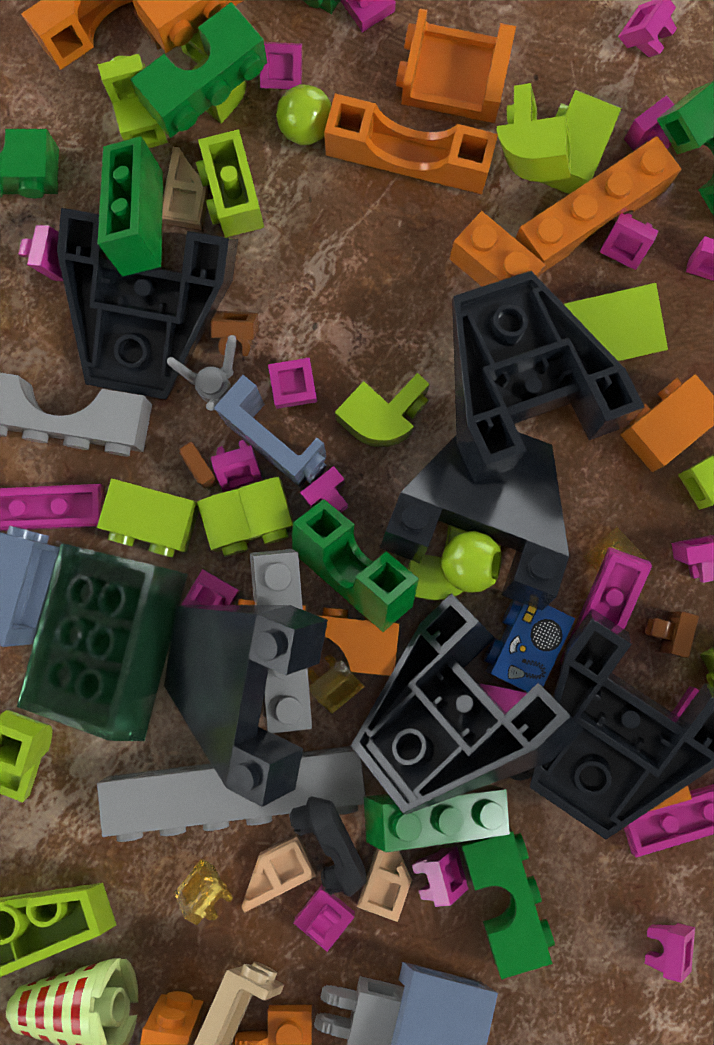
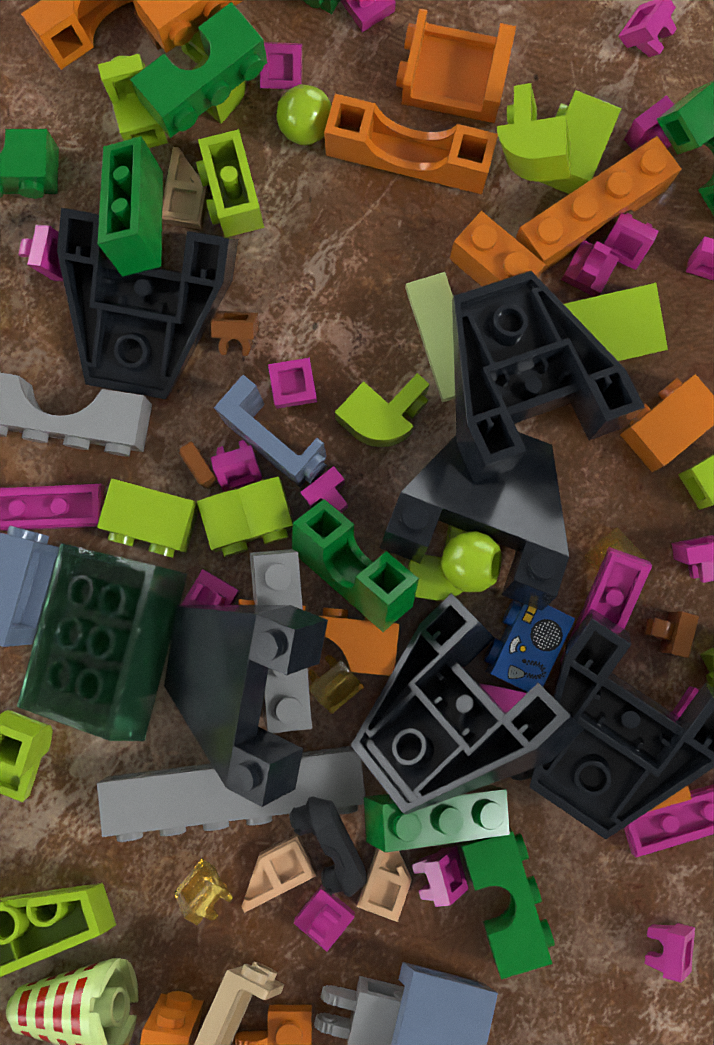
(211, 381): light grey plant -> none
(432, 310): none -> yellowish green tile
(590, 268): none -> dark pink tile

